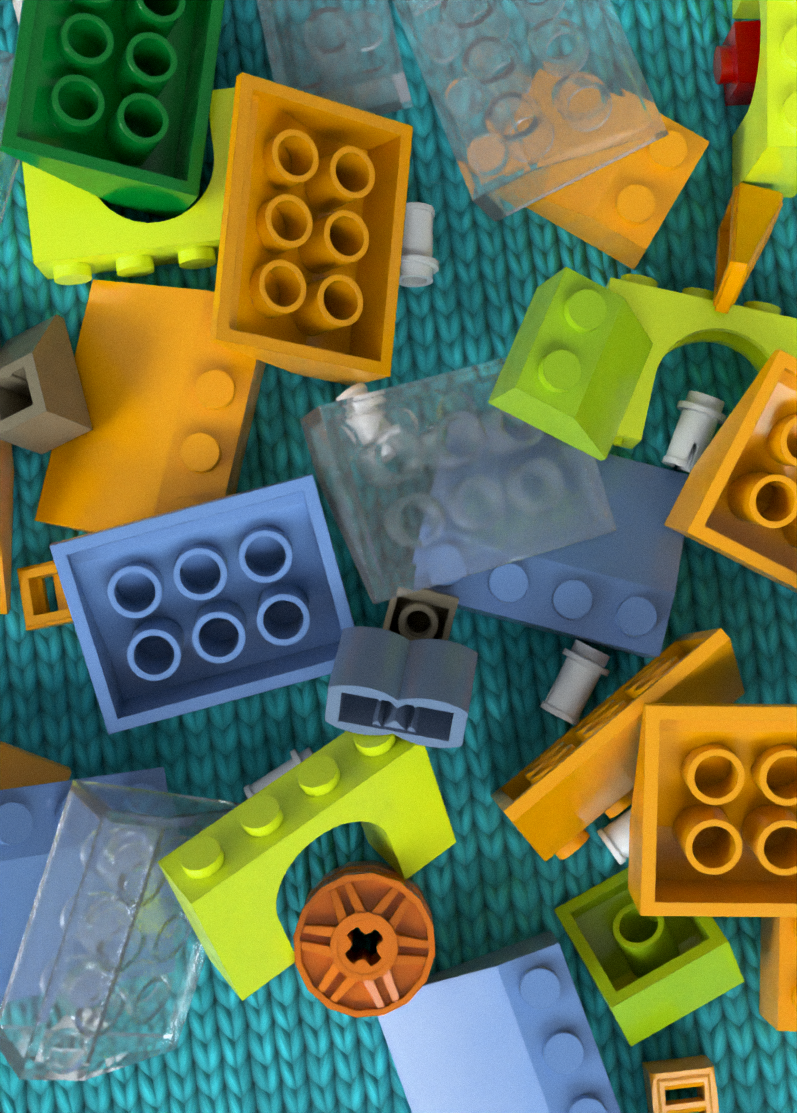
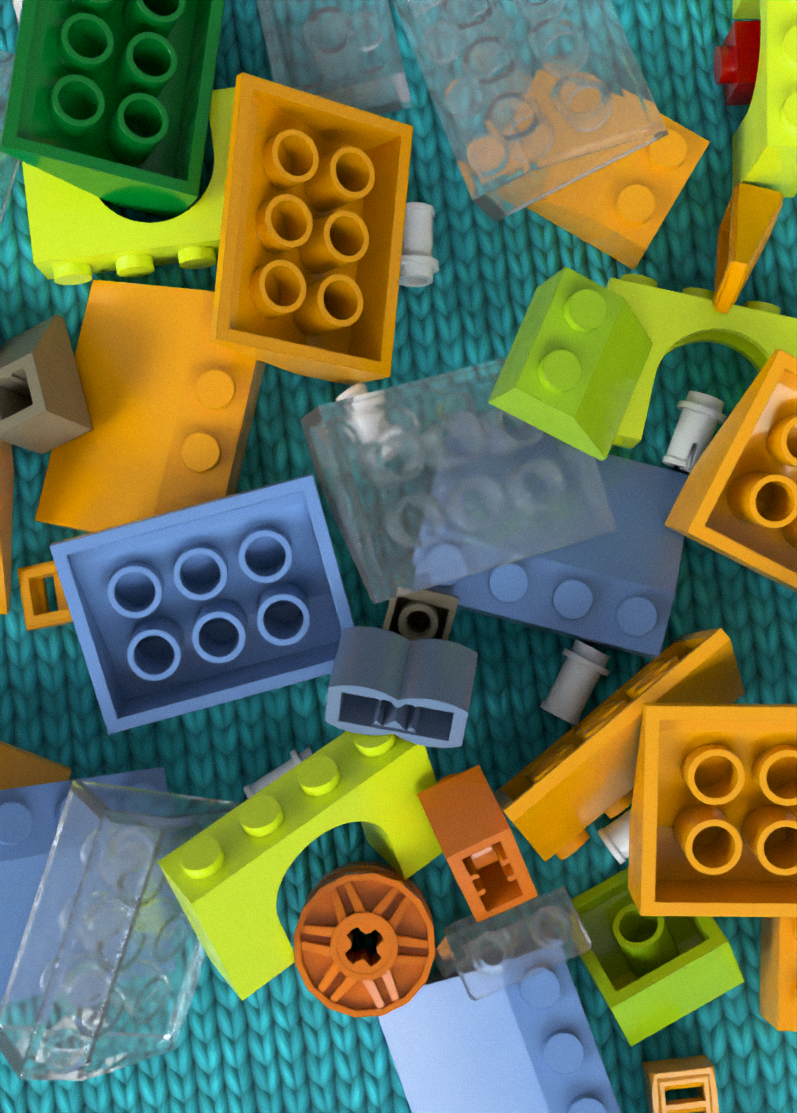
(477, 843): none -> orange brick
(512, 944): none -> clear bracket

